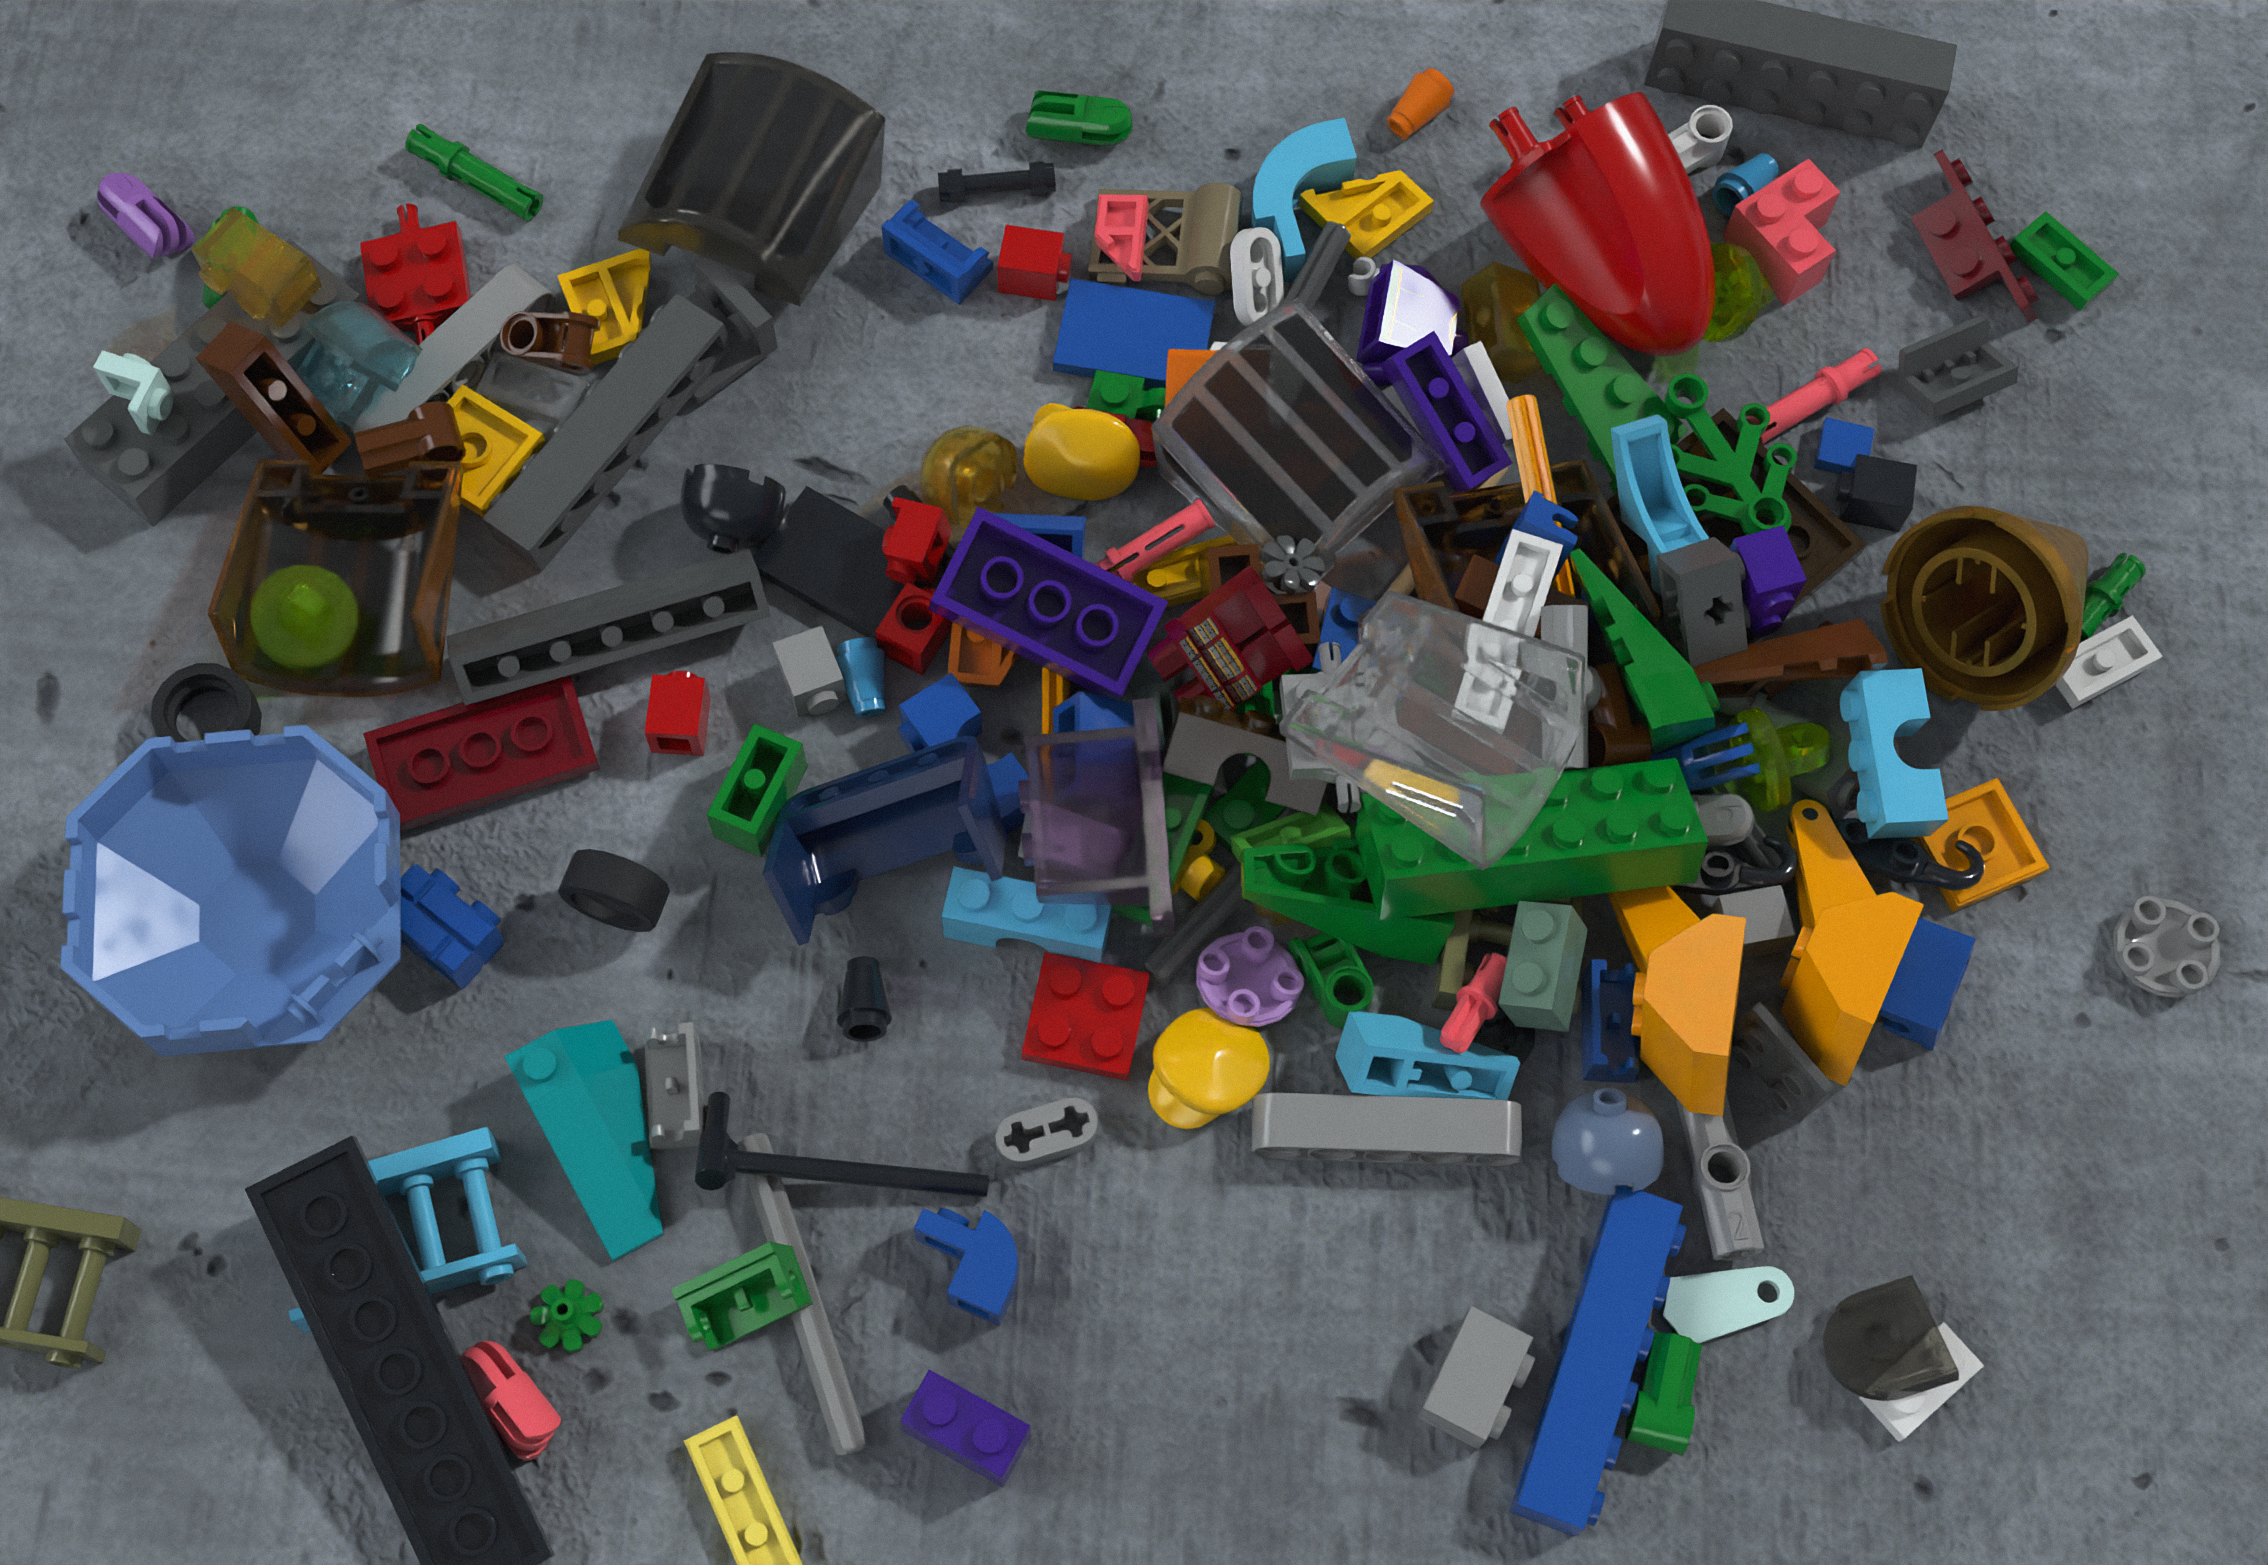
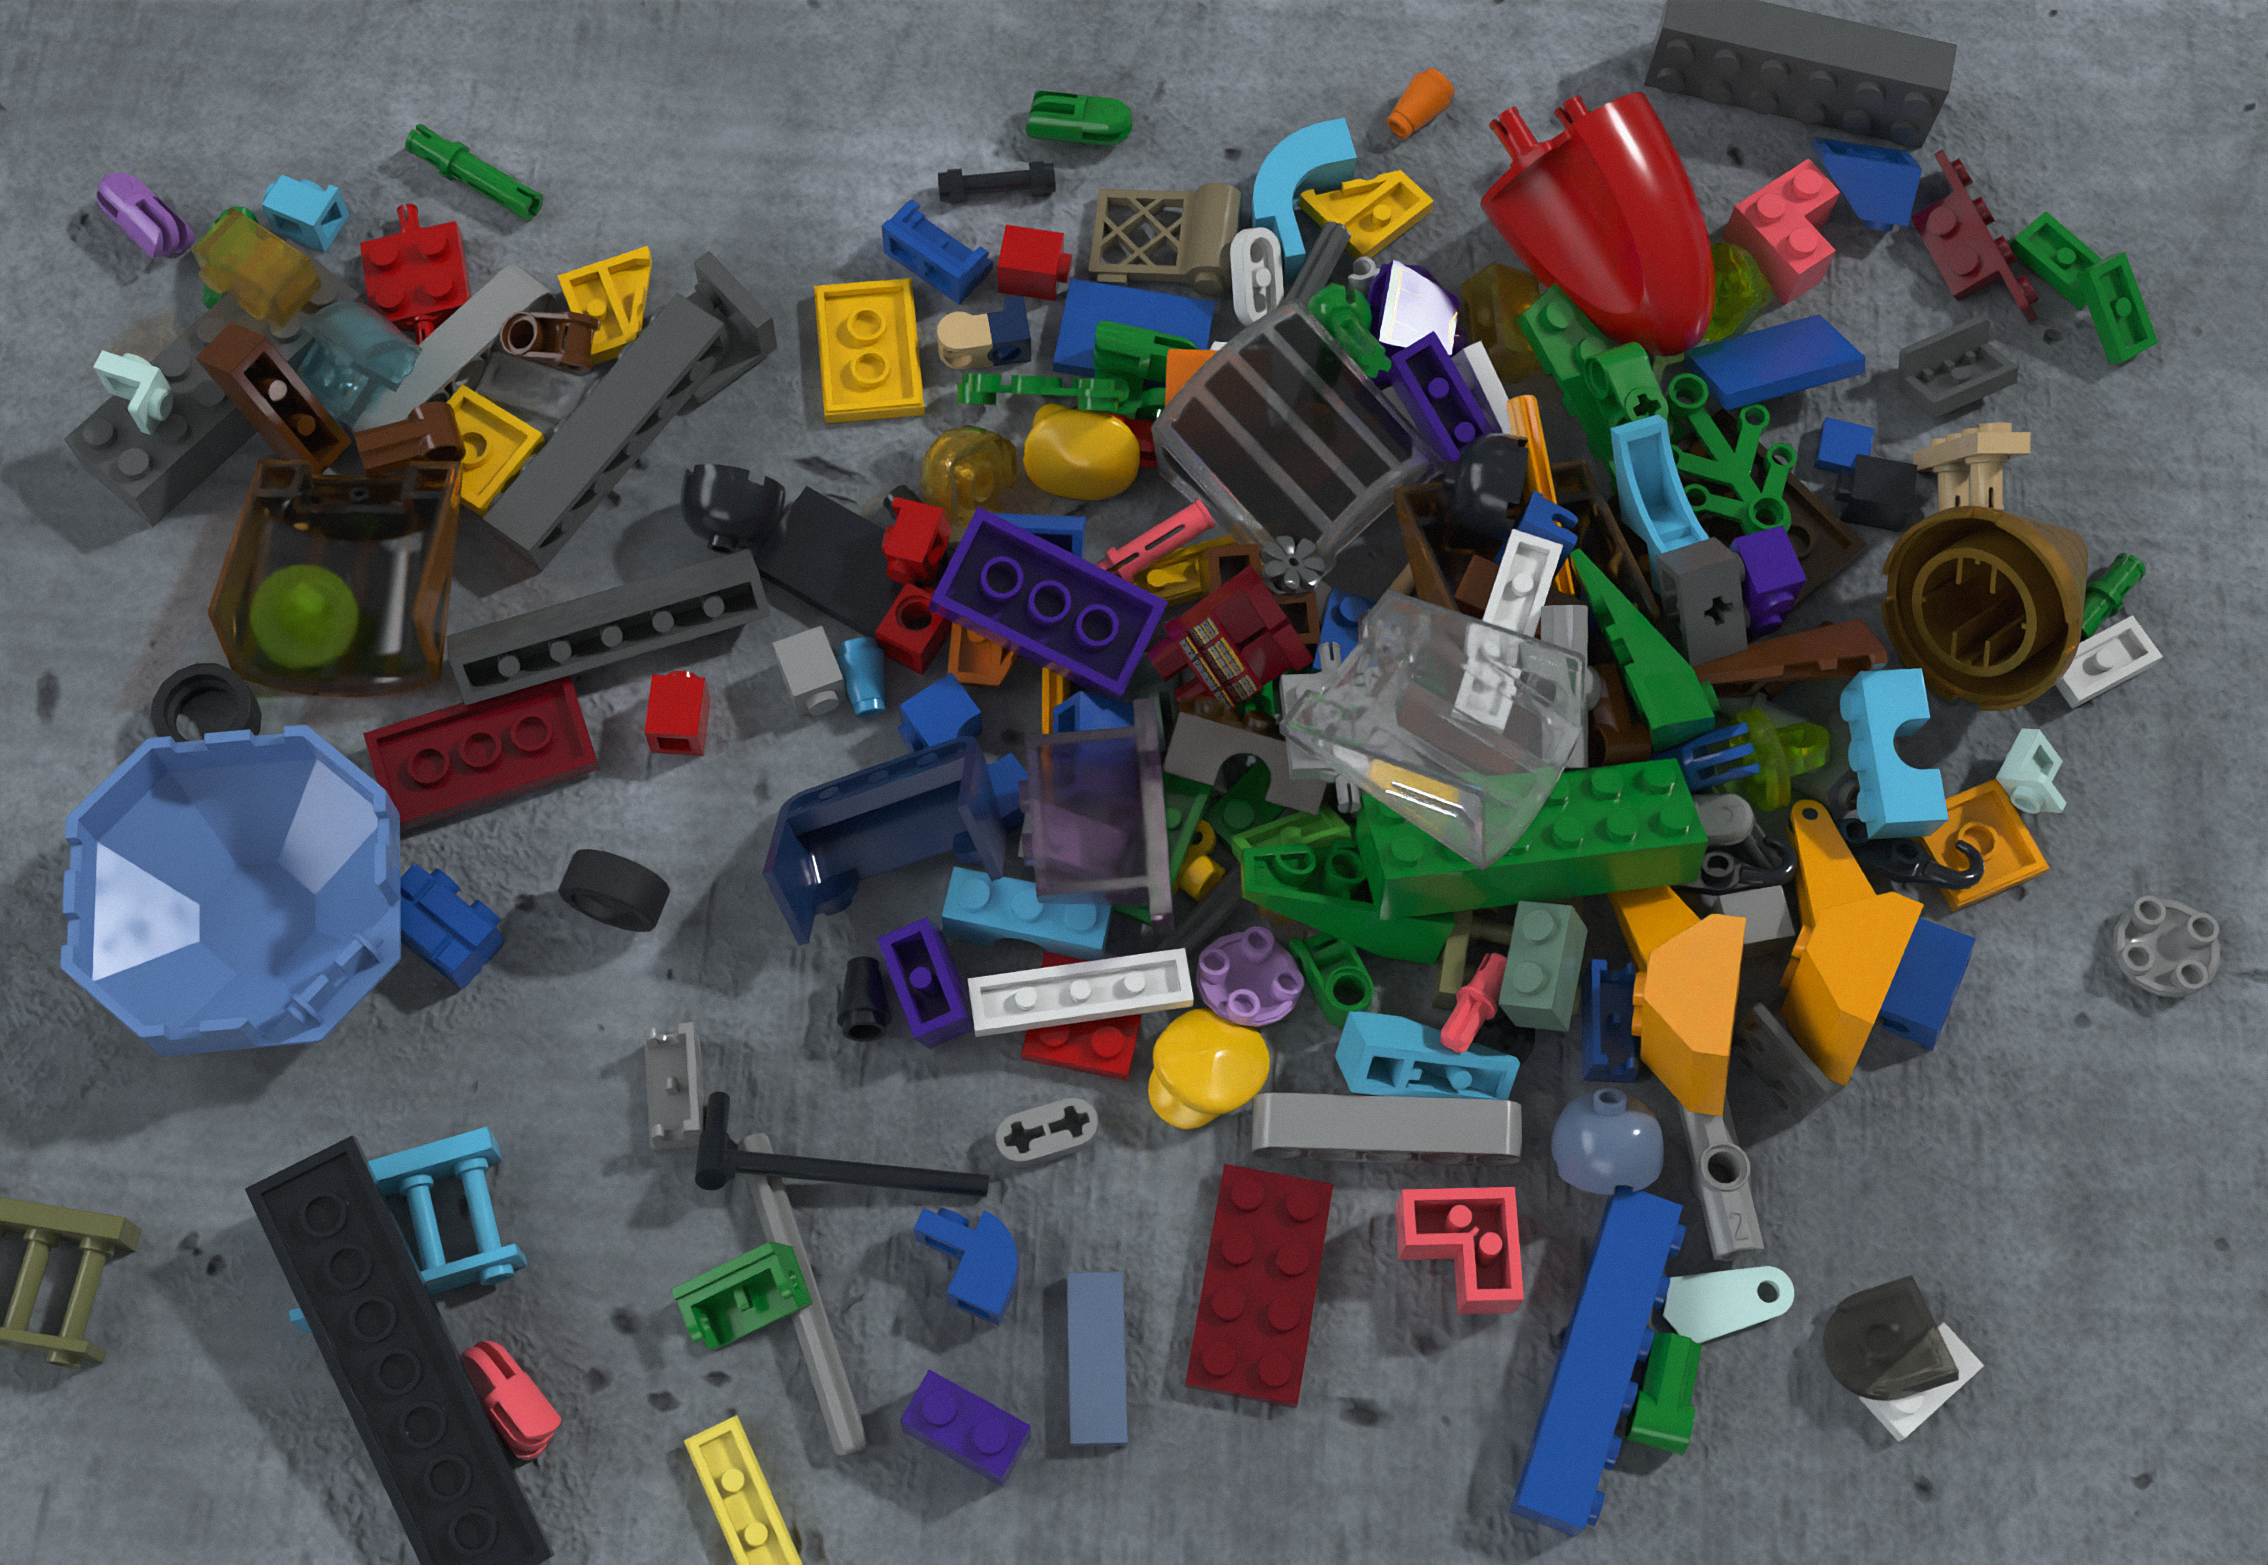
(305, 211): none -> medium azure brick
(574, 1323): green plant -> none
(594, 1117): teal wedge -> none
(756, 789): green brick -> none
(761, 172): windscreen -> none
(868, 350): none -> yellow tile
(927, 982): none -> dark purple brick
(986, 338): none -> leg
(1080, 992): none -> white plate
(1091, 393): none -> green plant
(1096, 1359): none -> sand blue tile
(1122, 230): coral tile -> none
(1134, 350): none -> green arm
(1259, 1286): none -> dark red plate
(1349, 321): none -> green piece
(1476, 1231): none -> coral brick
(1476, 1378): light grey brick -> none
(1487, 483): none -> black cylinder
(1624, 385): none -> green piece
(1697, 150): white piece -> none
(1743, 182): dark azure cone -> none
(1774, 362): none -> blue tile
(1828, 387): coral pin -> none
(1873, 179): none -> blue slope
(1975, 452): none -> tan plate
(2030, 772): none -> light aqua bracket
(2117, 308): none -> green plate

